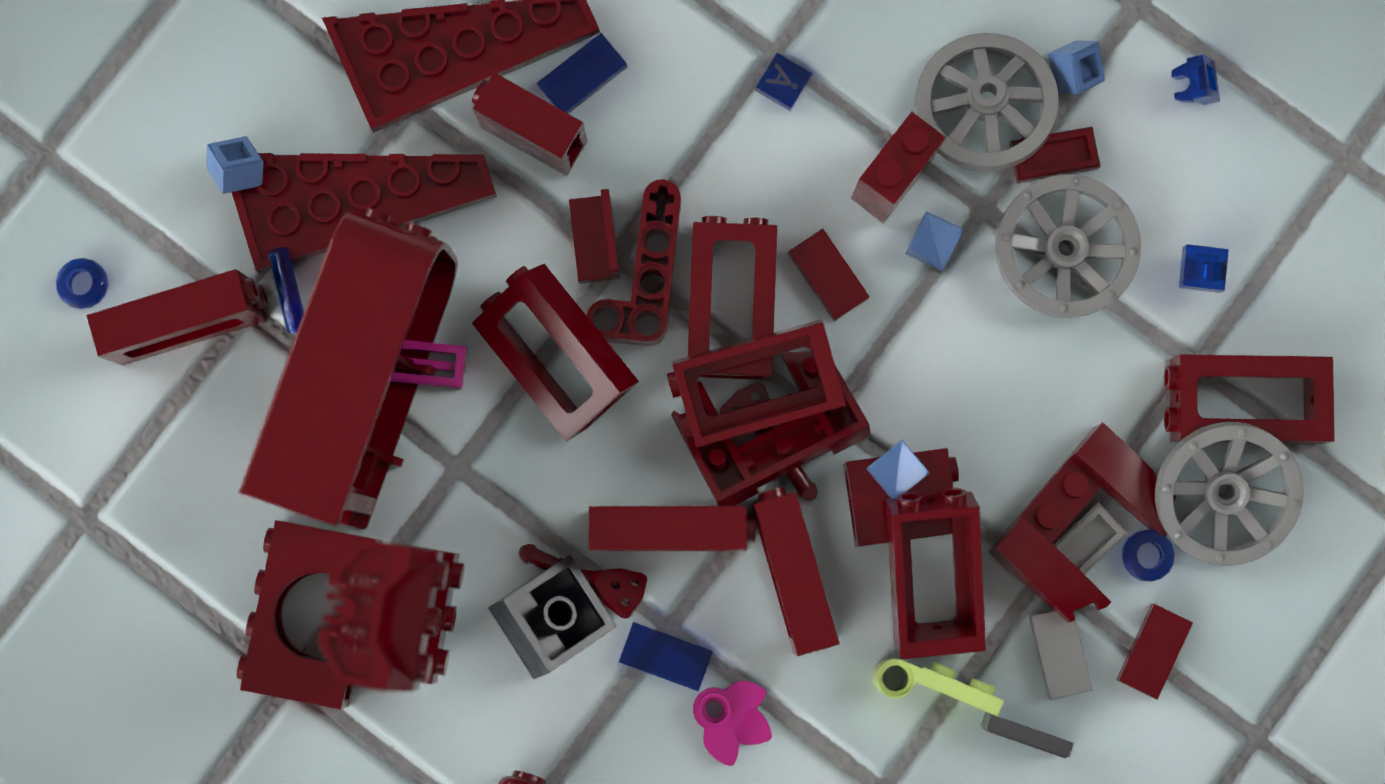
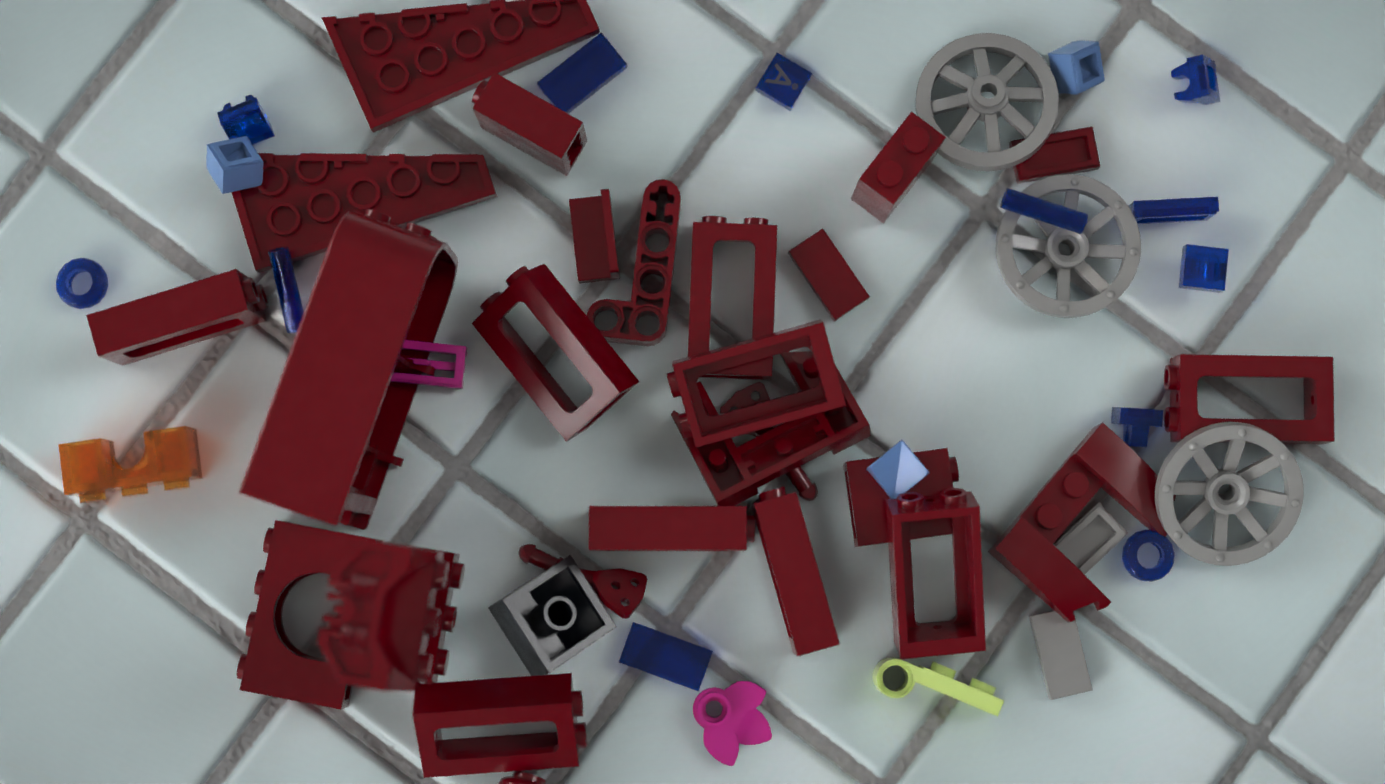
(93, 470): none -> clear orange arch
(246, 120): none -> clear blue tile
(496, 703): none -> dark red piece
(934, 241): medium blue slope -> none
(1026, 735): dark grey tile -> none
(1044, 211): none -> clear blue piece
(1136, 423): none -> clear blue tile
(1154, 651): dark red tile -> none
(1174, 210): none -> clear blue tile

